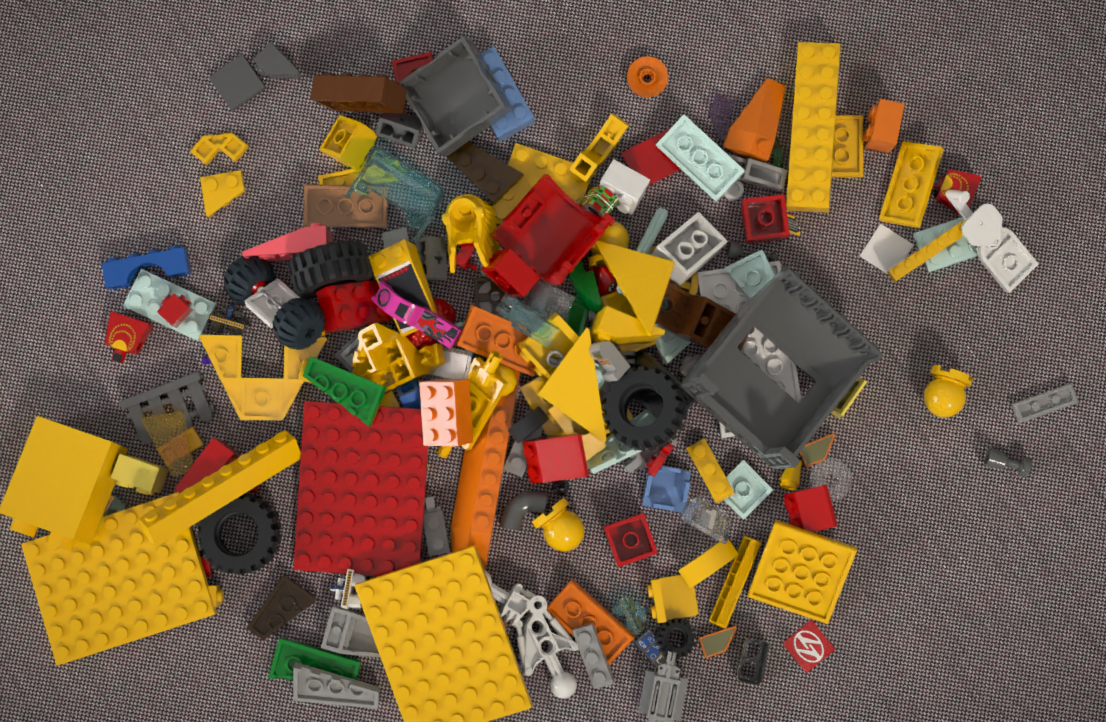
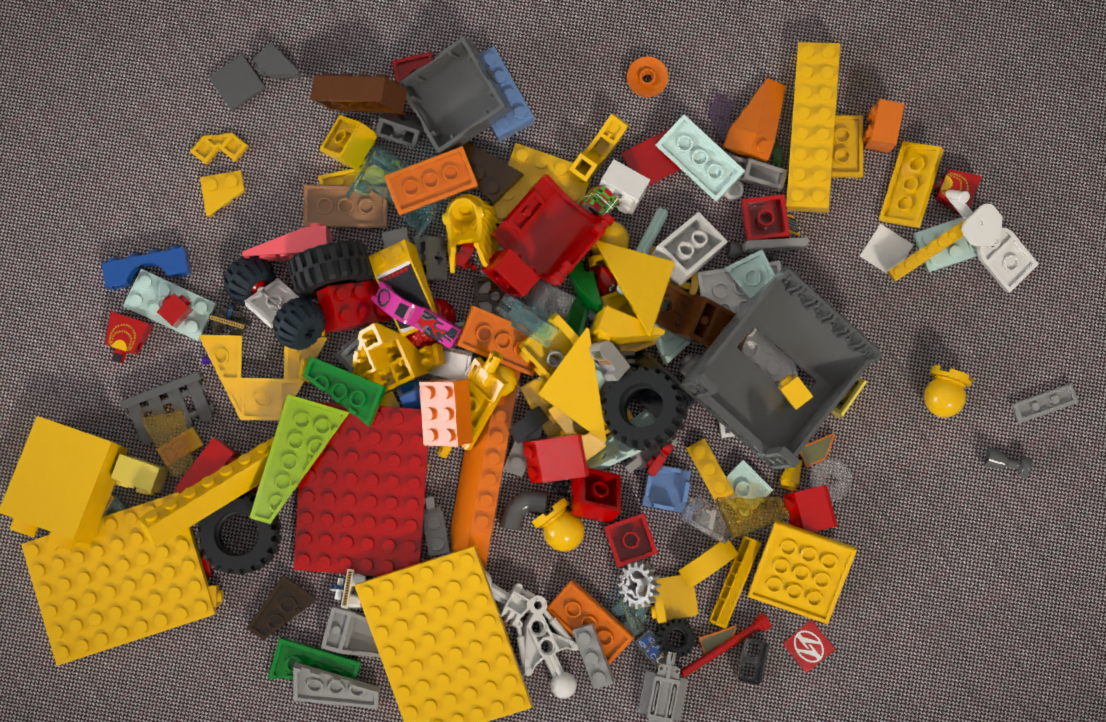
(297, 443): none -> lime wing
(431, 181): none -> orange hinge
(597, 496): none -> red brick
(639, 585): none -> light grey gear
(750, 514): none -> clear yellow wing
(760, 623): none -> red piece
(775, 244): none -> light grey tile
(794, 391): none -> yellow brick

